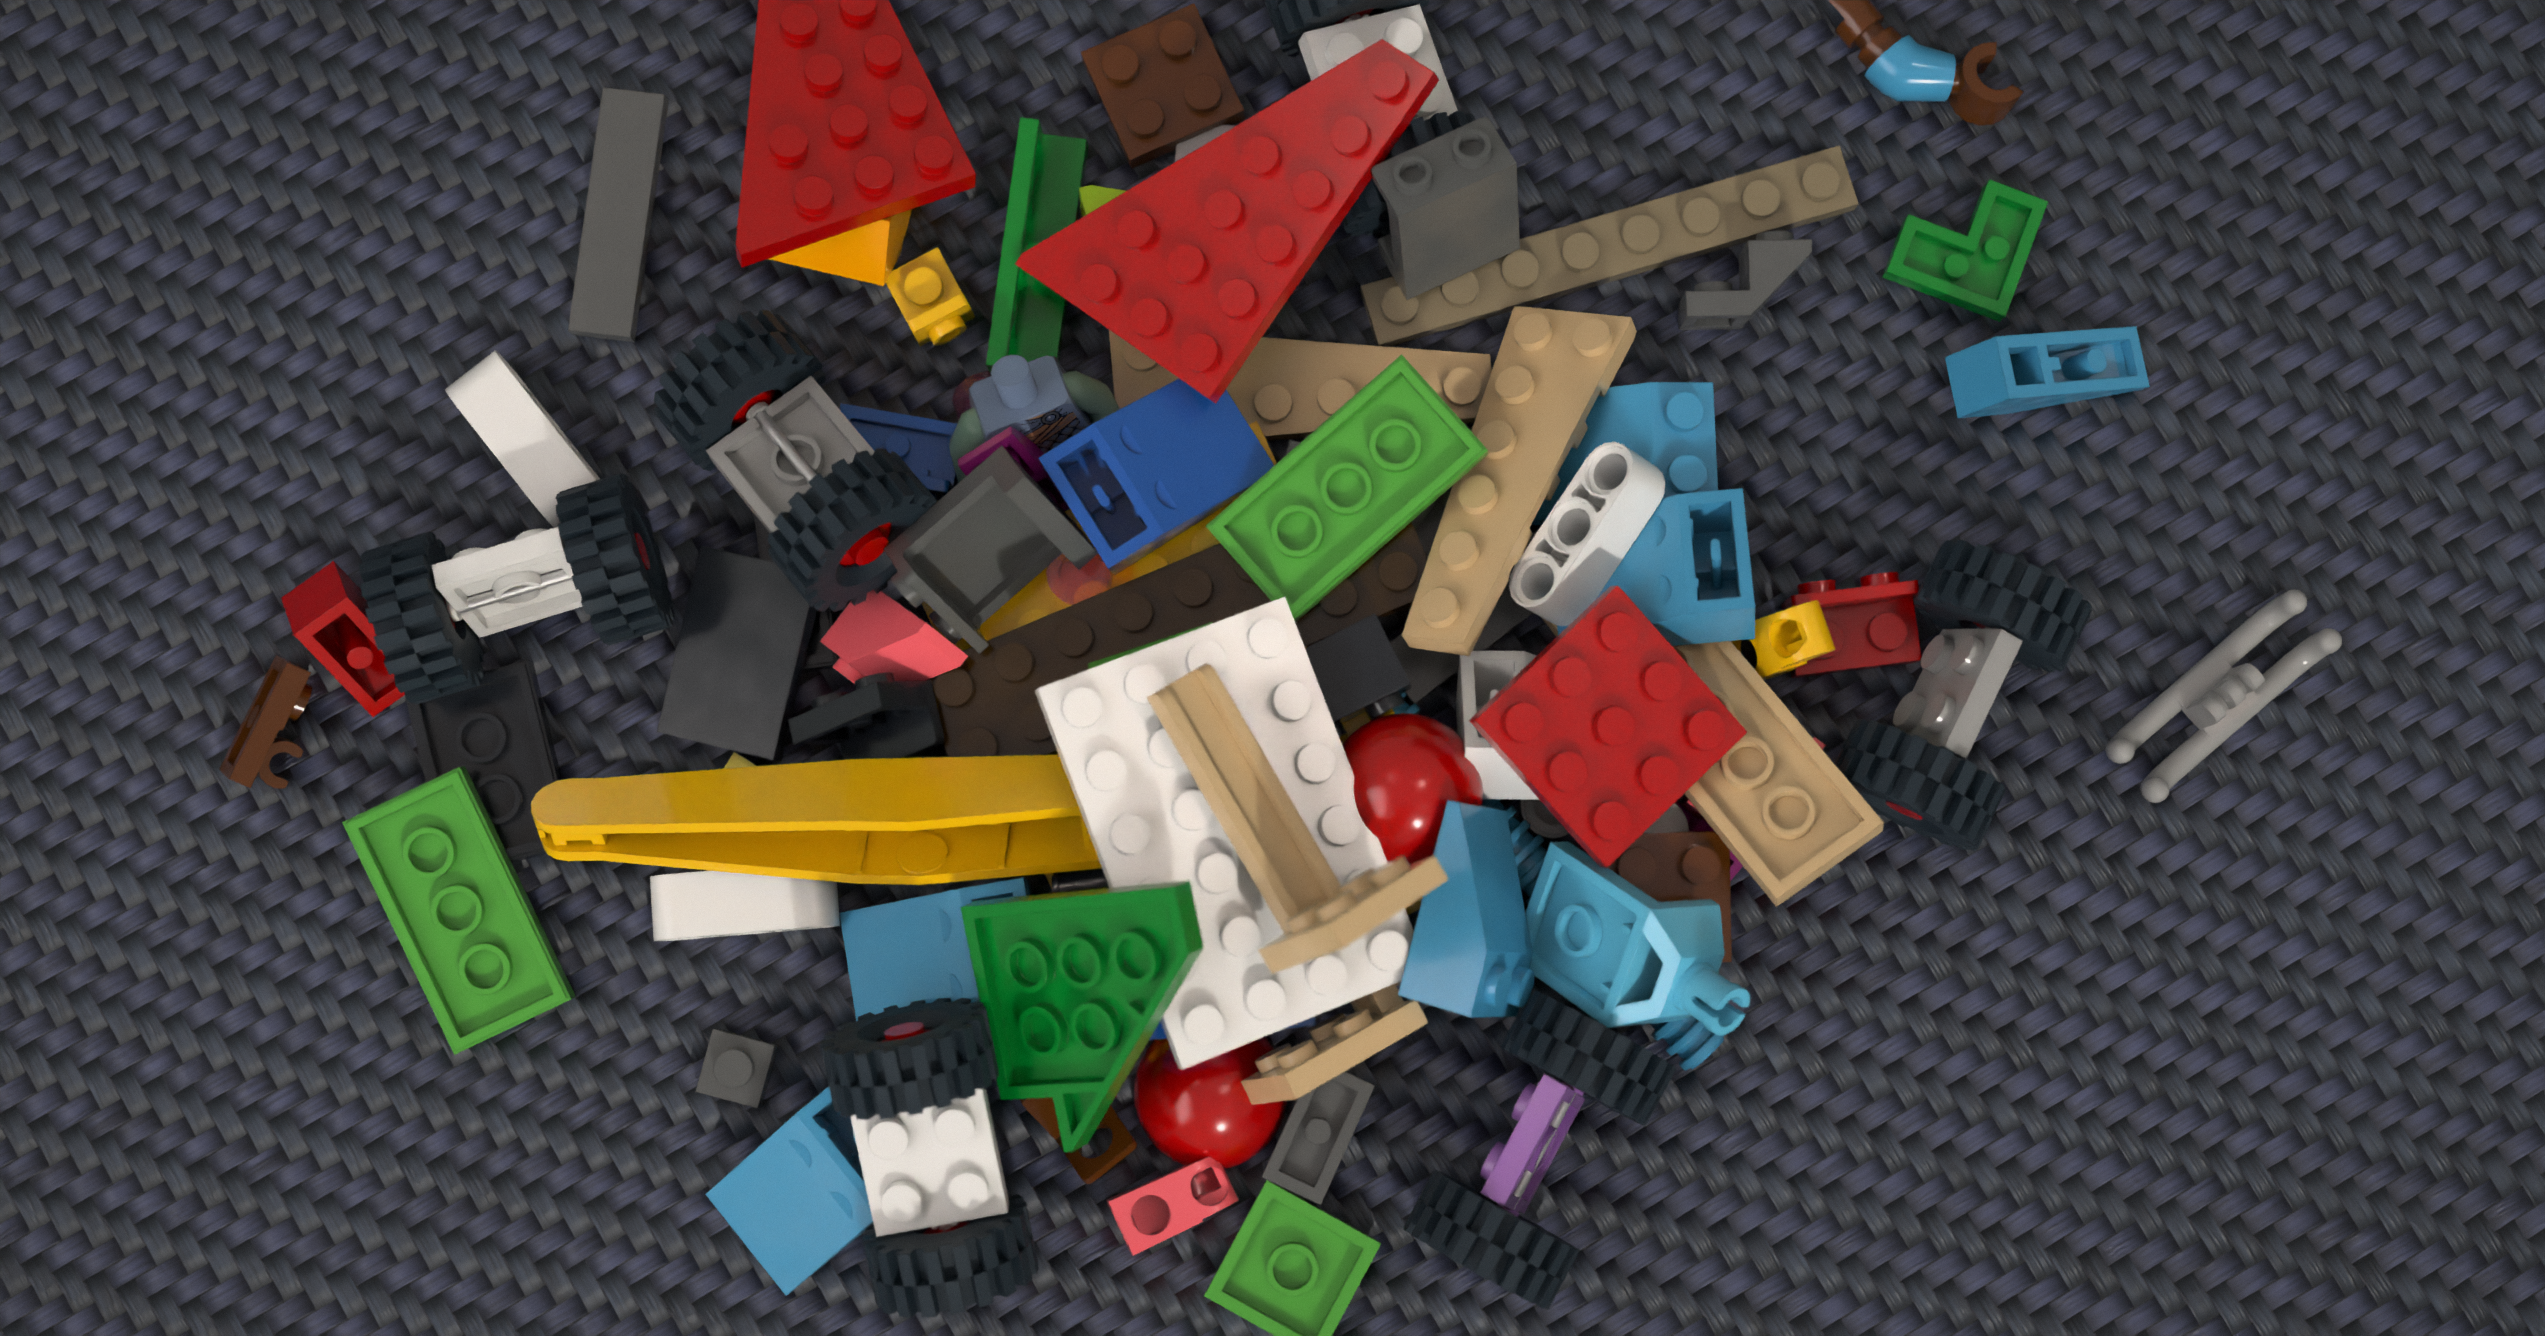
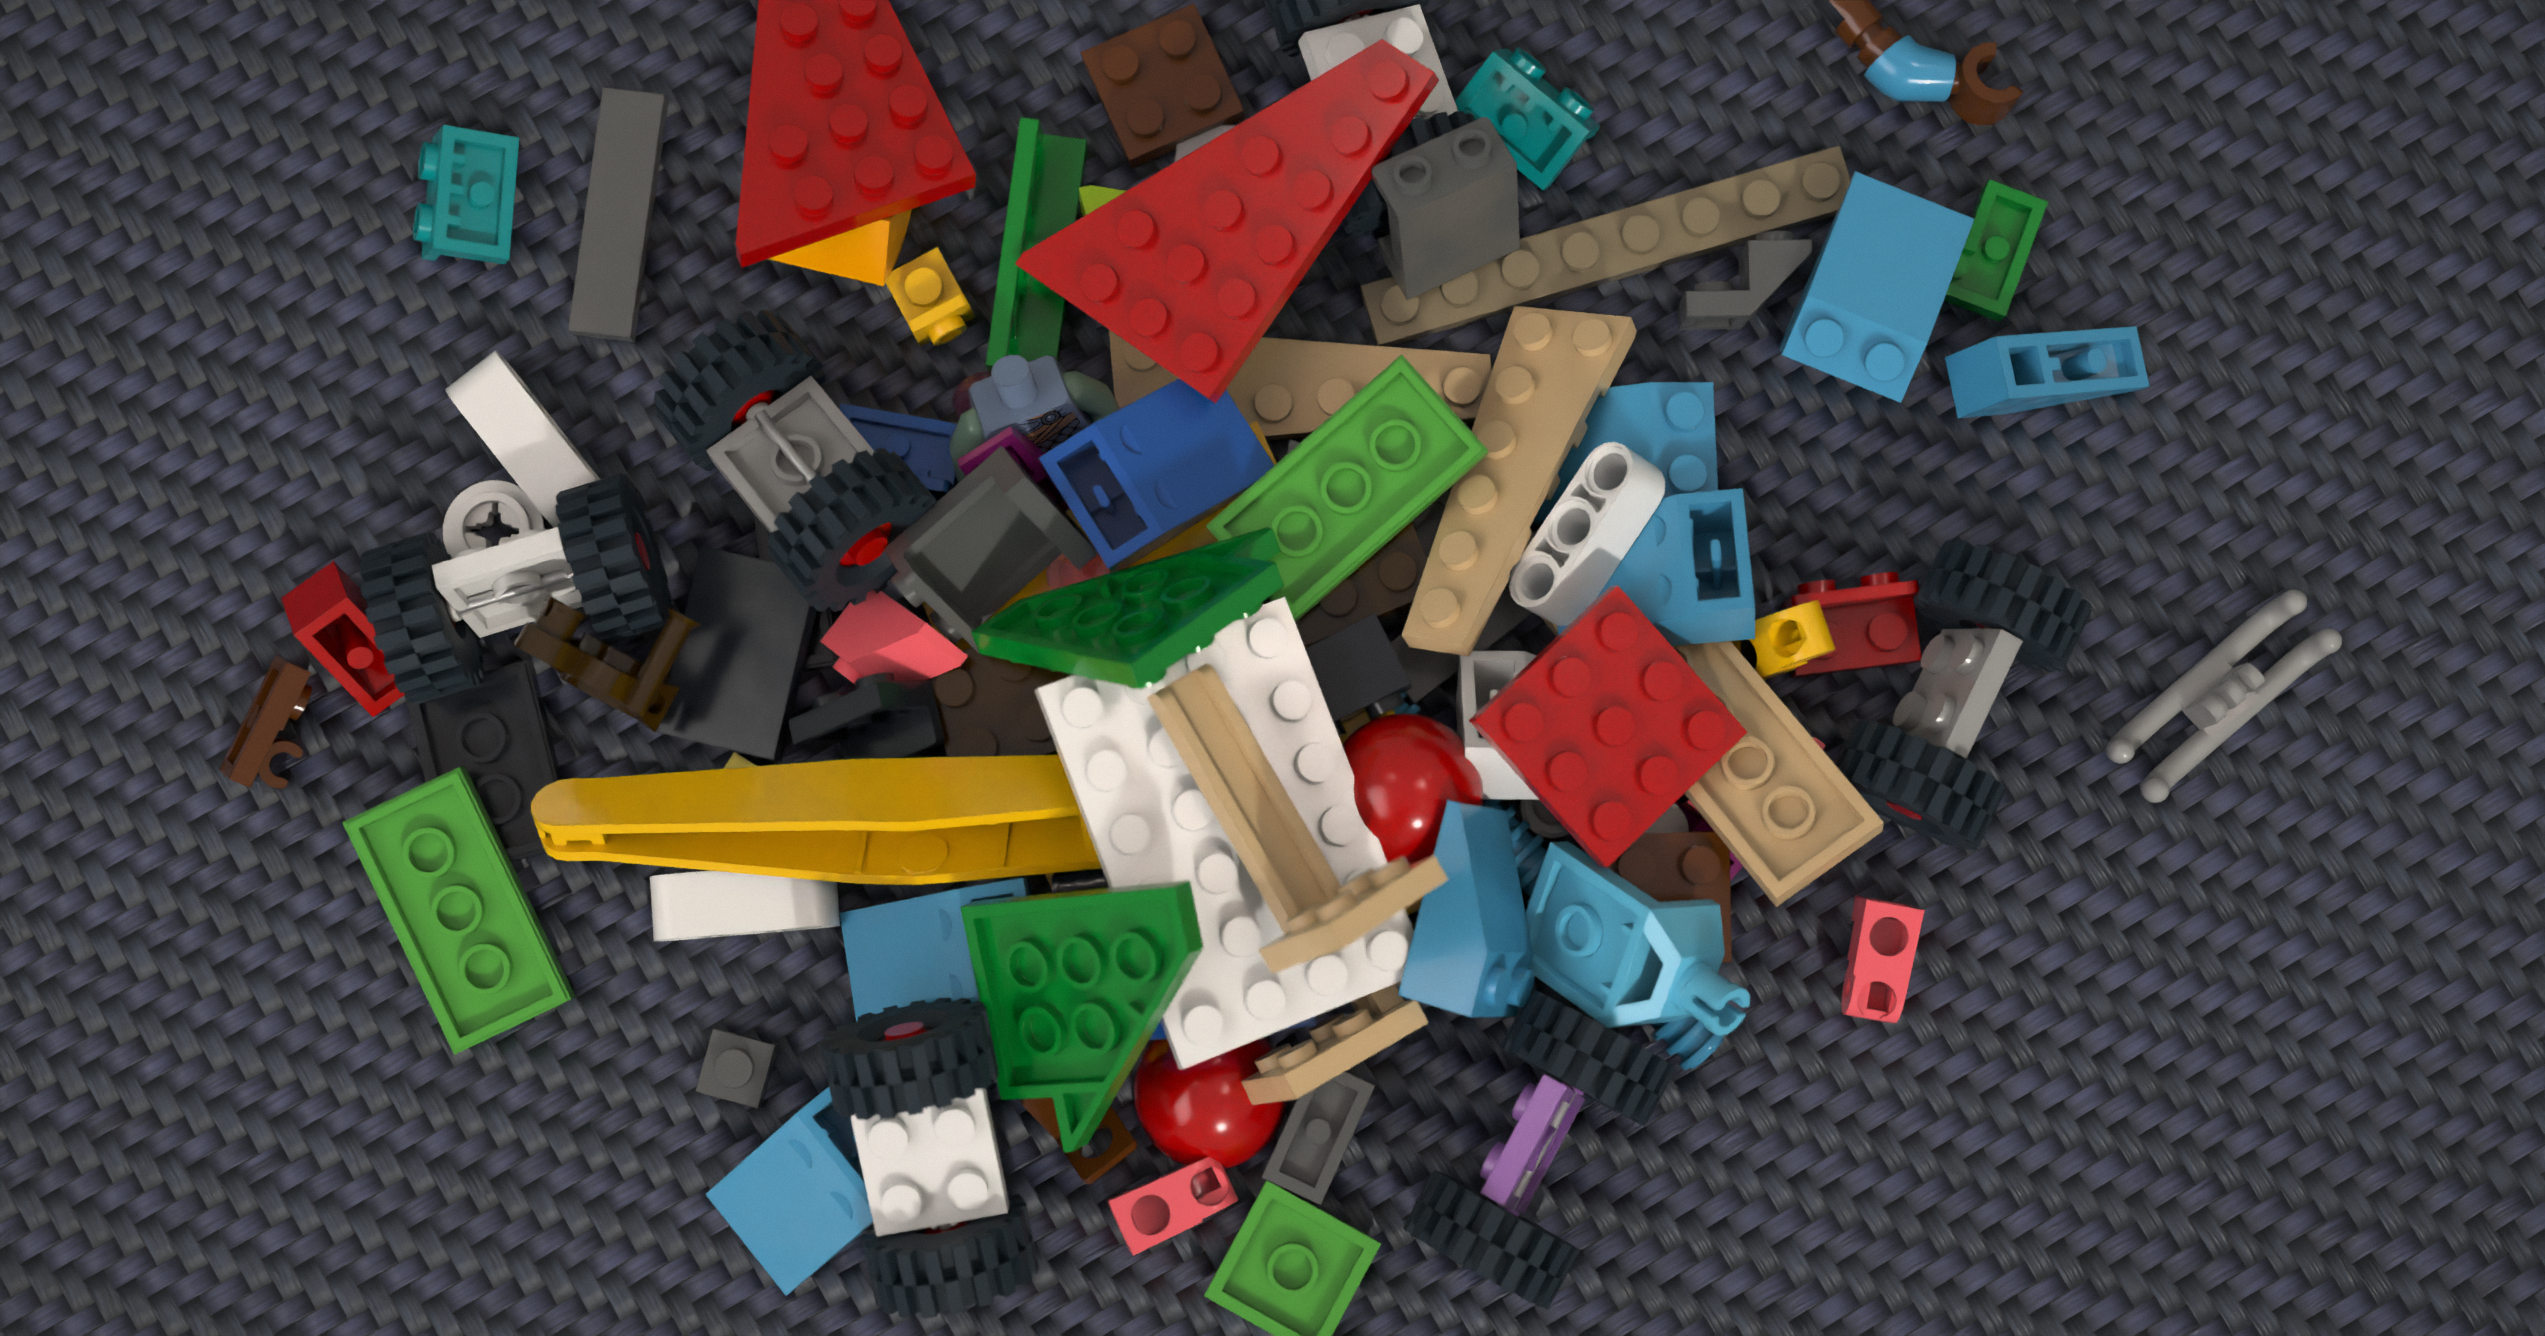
(467, 195): none -> teal bracket
(477, 508): none -> white gear
(603, 670): none -> dark brown piece
(1140, 617): none -> green wing
(1528, 113): none -> teal bracket
(1877, 287): none -> dark azure slope
(1880, 958): none -> coral leg

